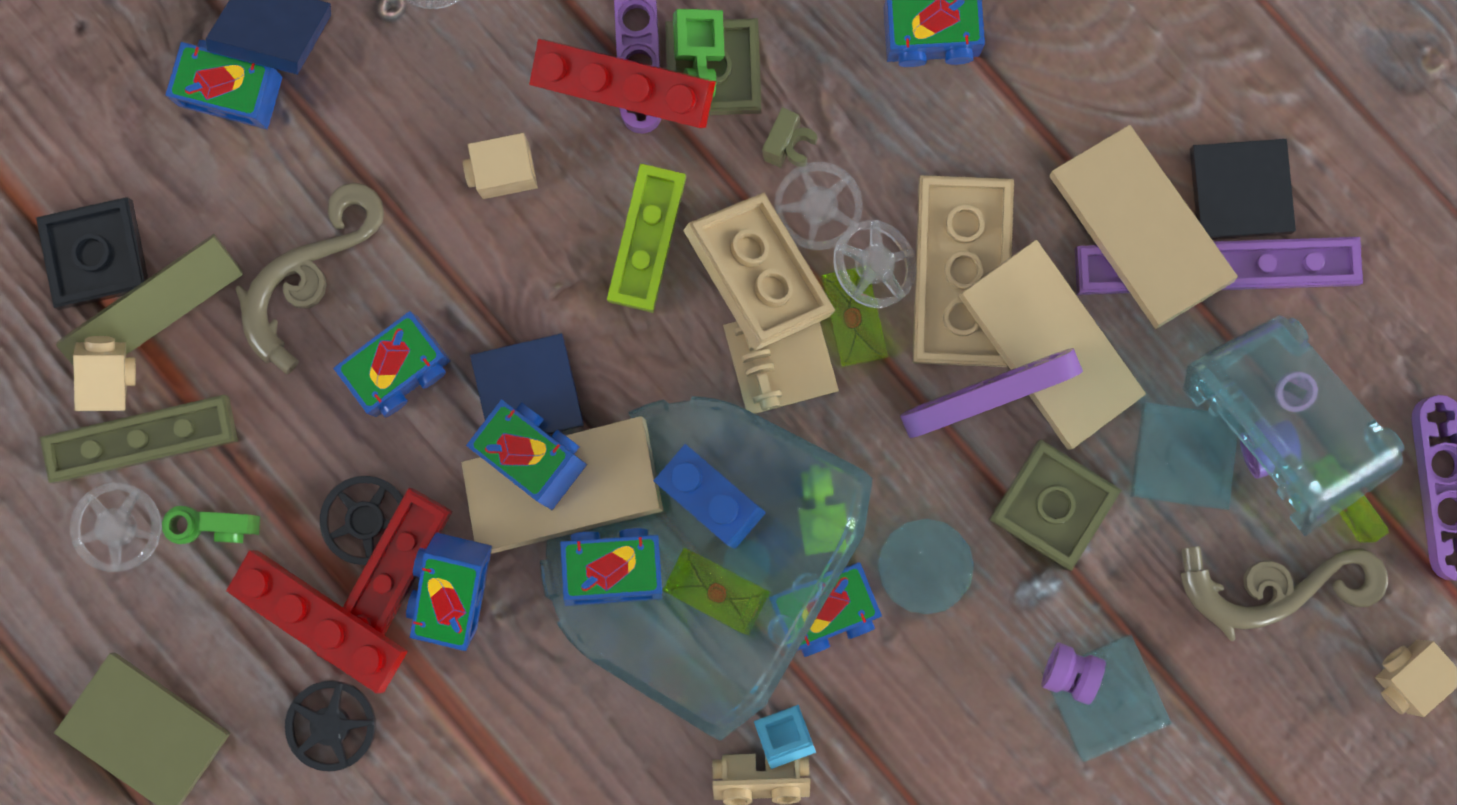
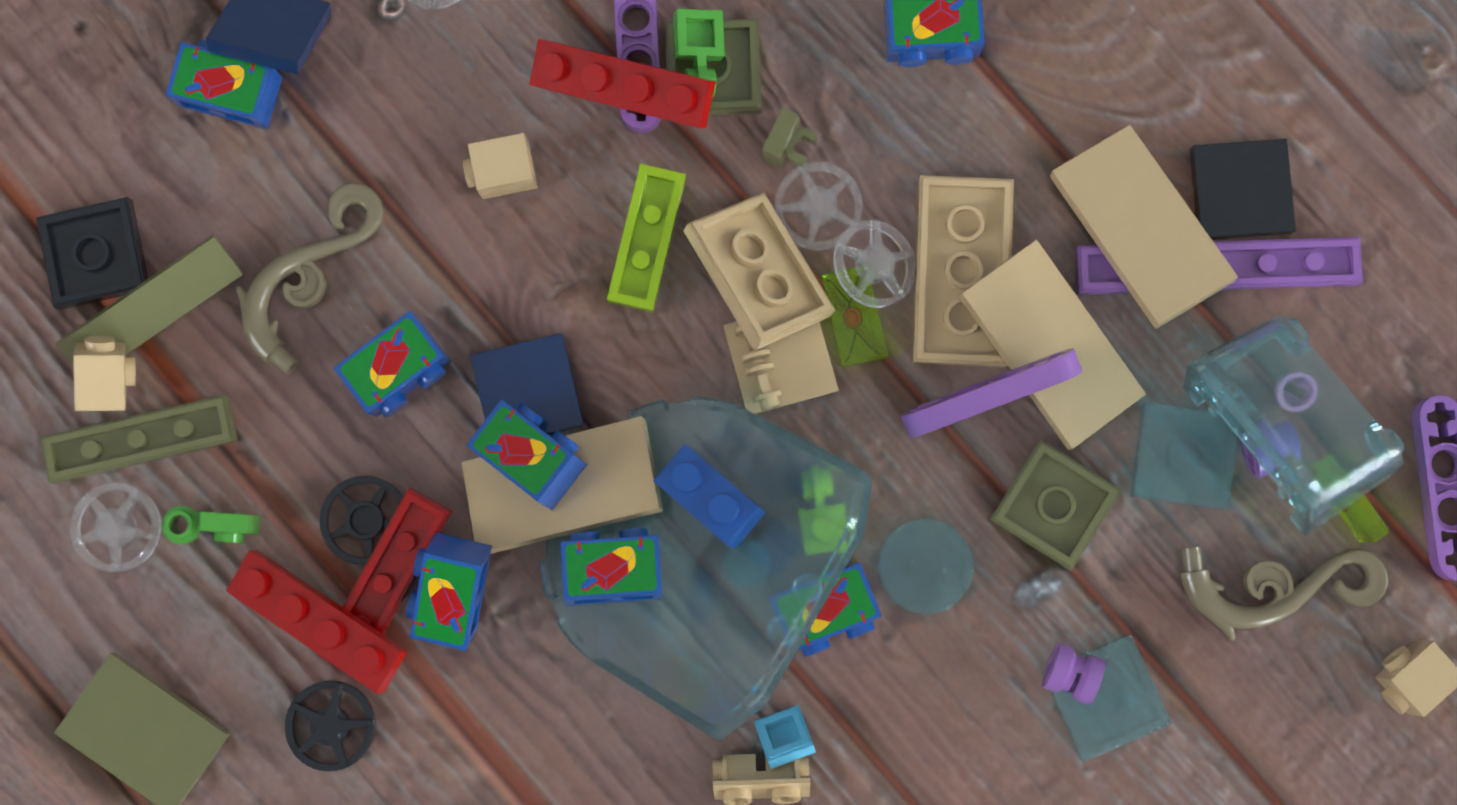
(716, 591): clear neon green tile -> none

